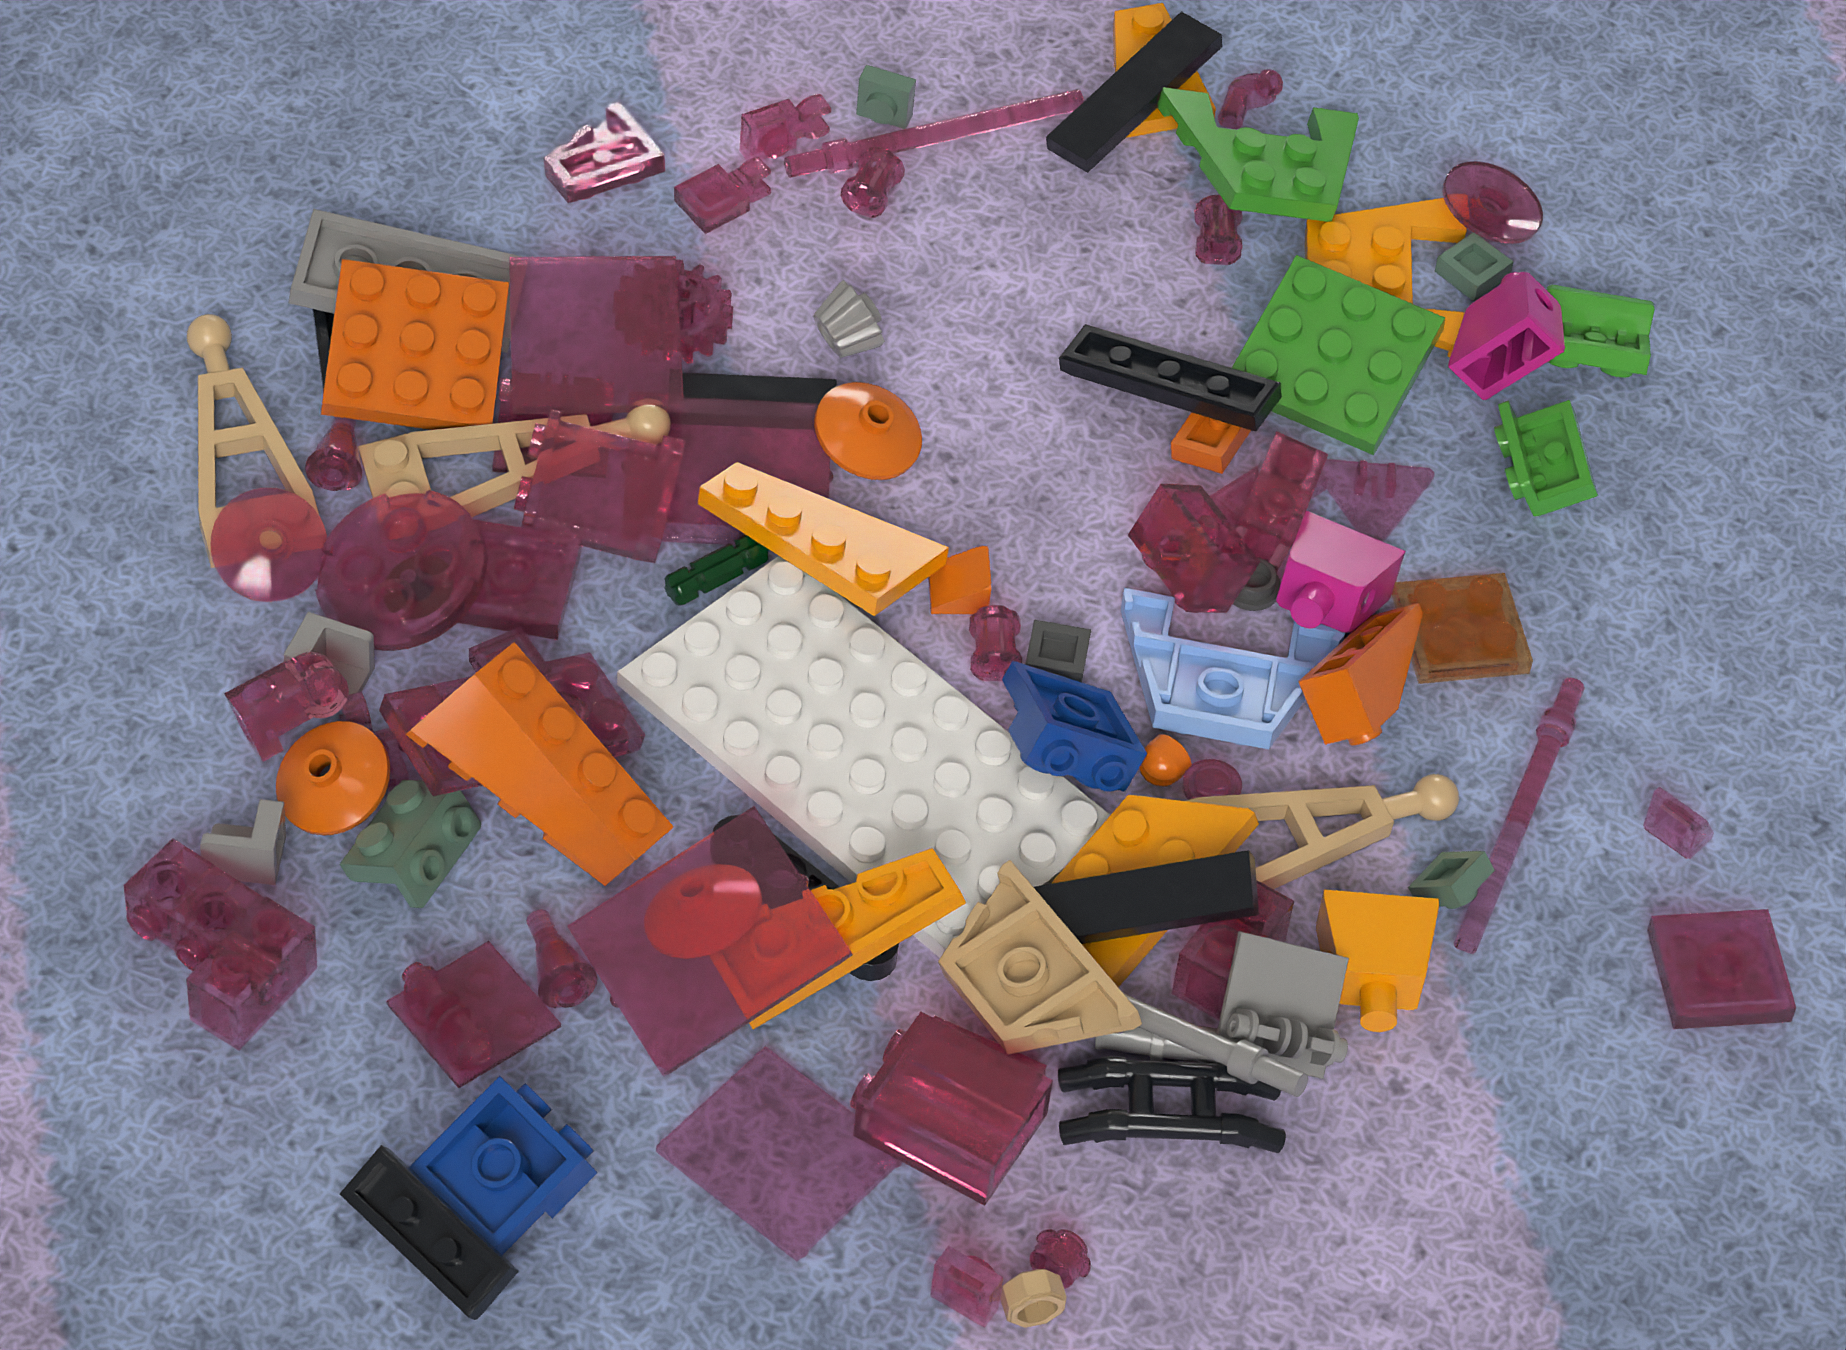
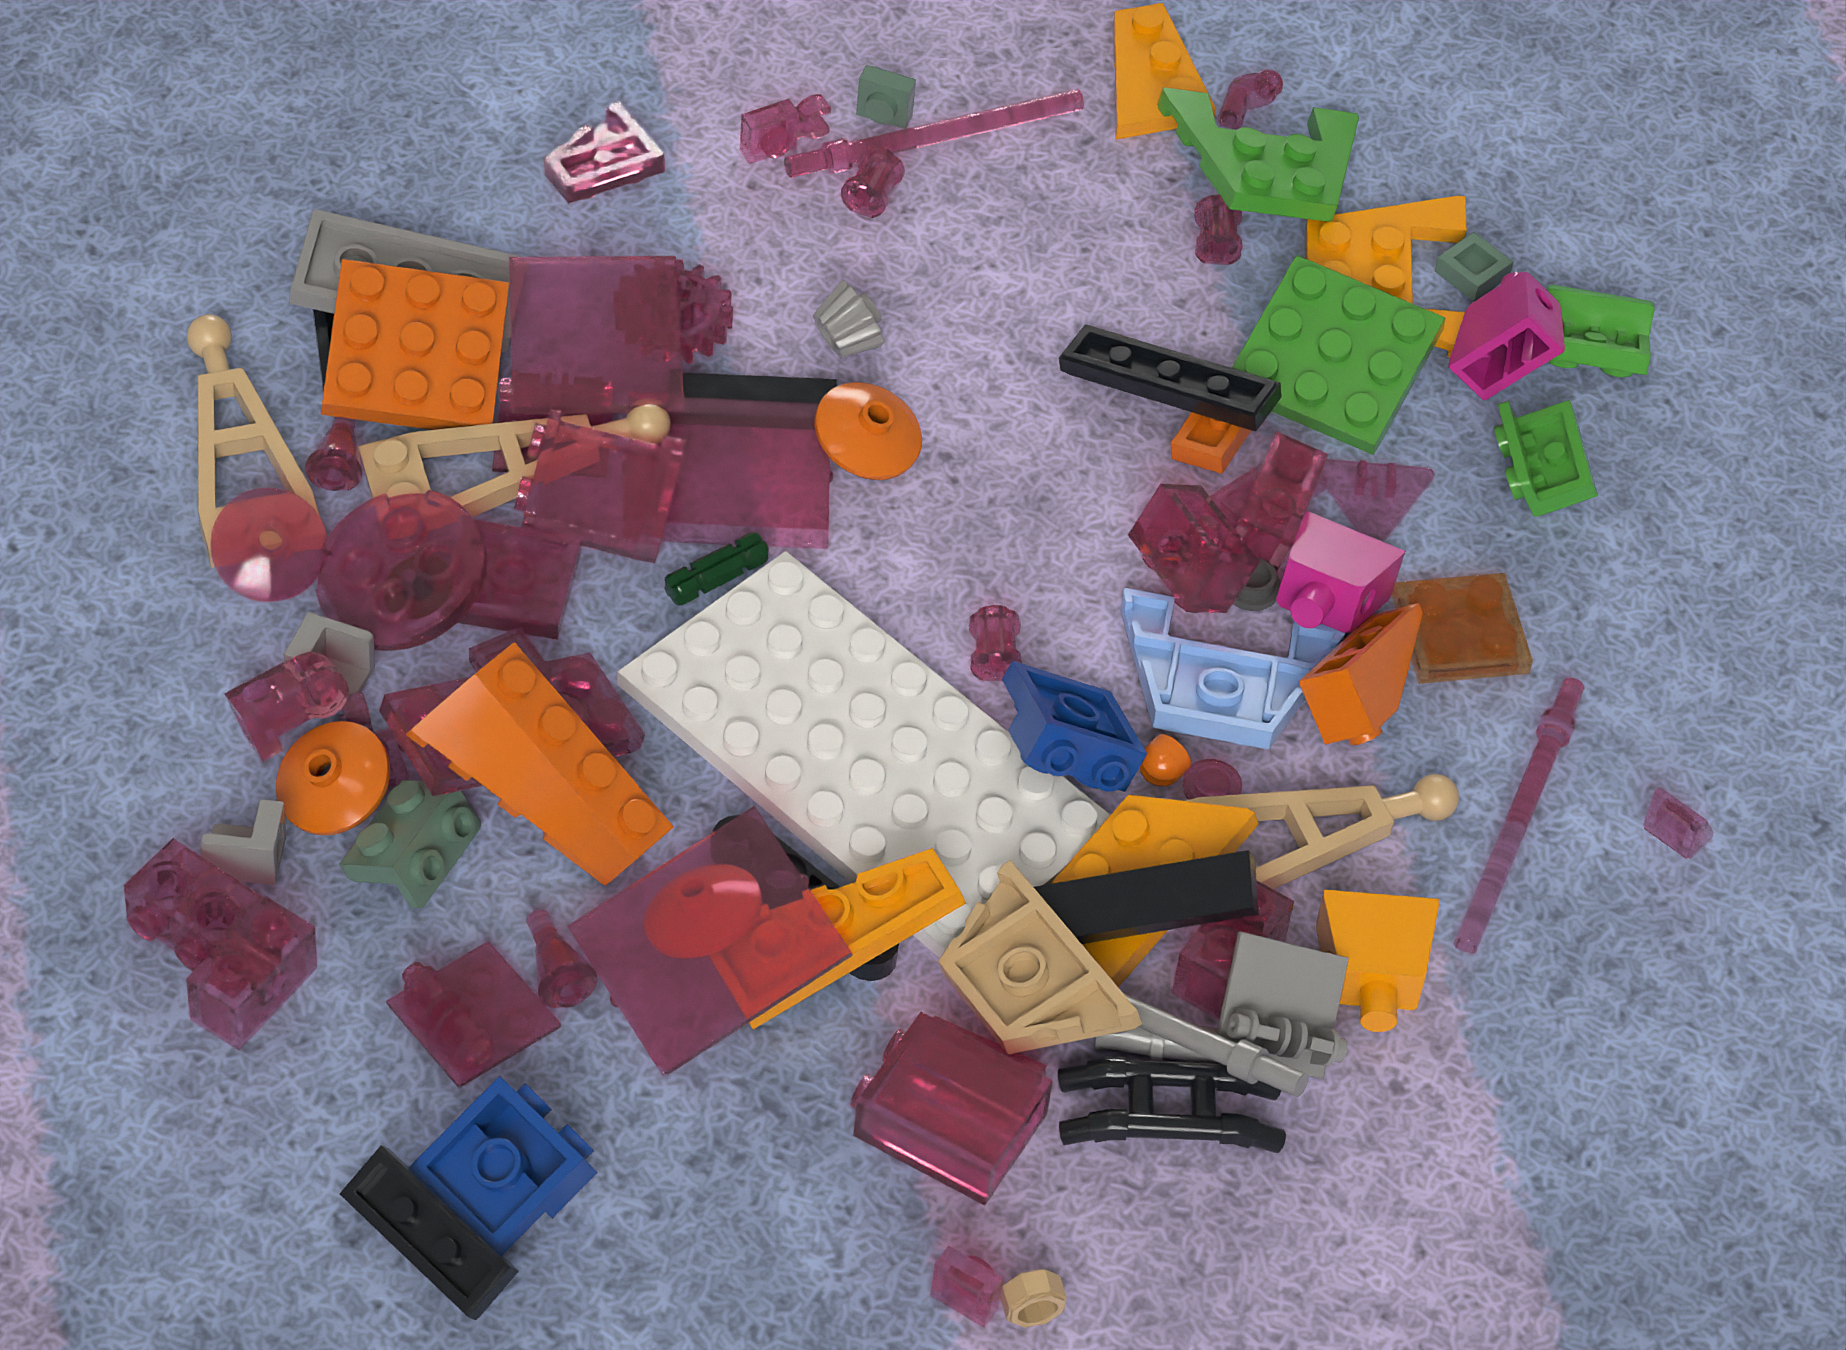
(721, 196): clear pink plate -> none
(777, 1153): clear pink piece -> none
(831, 542): light orange wing -> none
(962, 583): orange slope -> none
(1058, 649): dark grey plate -> none
(1062, 1254): clear pink plate -> none
(1133, 92): black tile -> none
(1453, 878): sand green plate -> none
(1492, 202): clear pink dish -> none
(1721, 969): clear pink plate -> none

